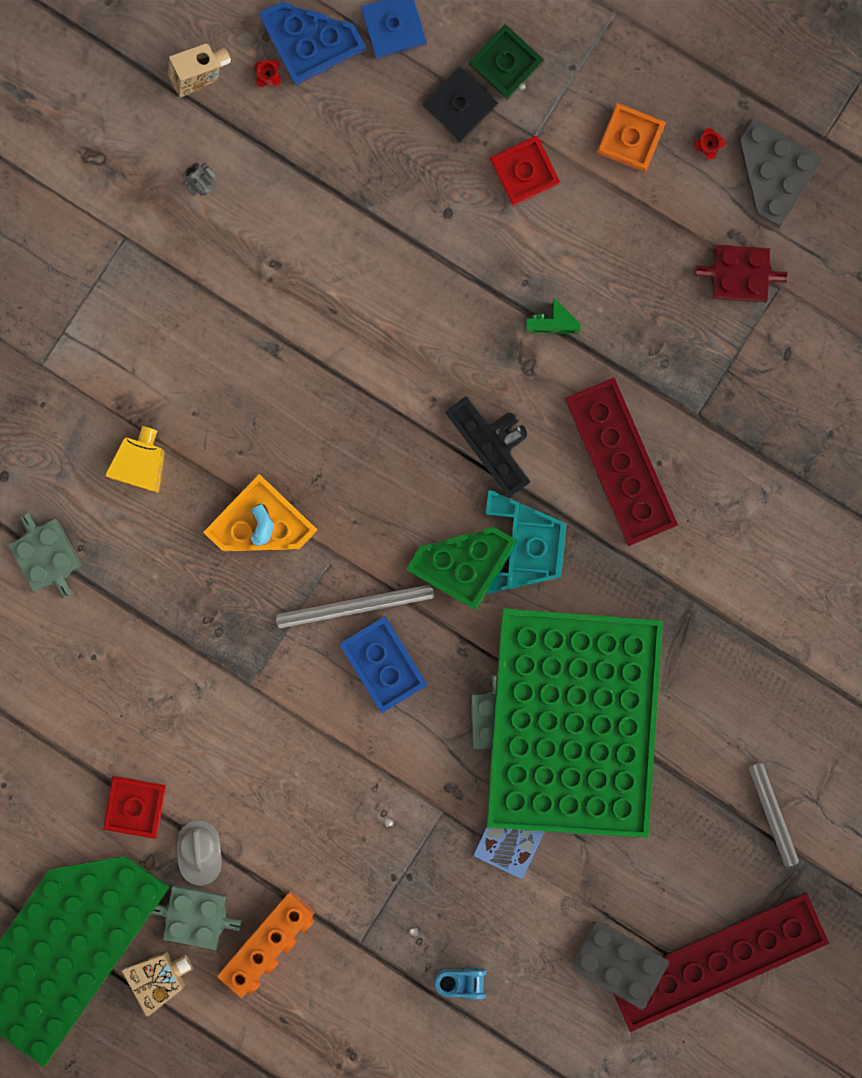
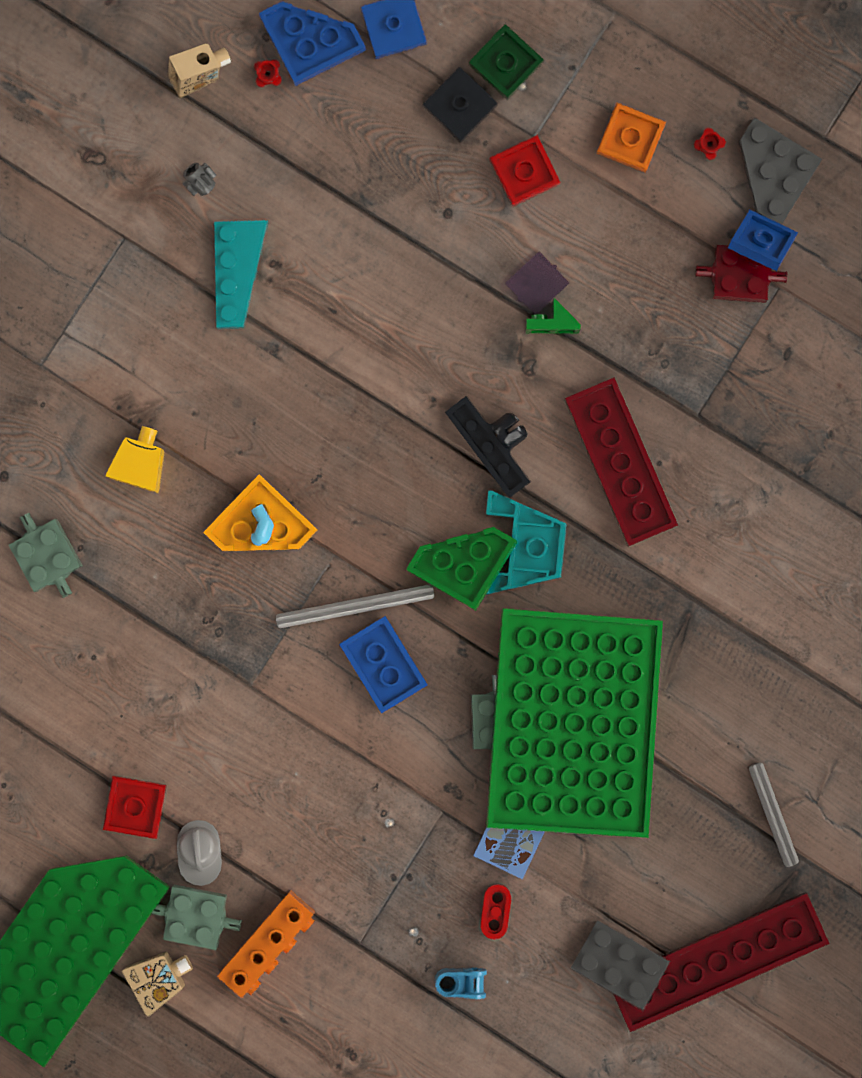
(236, 263): none -> teal wing
(495, 911): none -> red plate
(537, 283): none -> clear purple piece
(763, 240): none -> blue plate

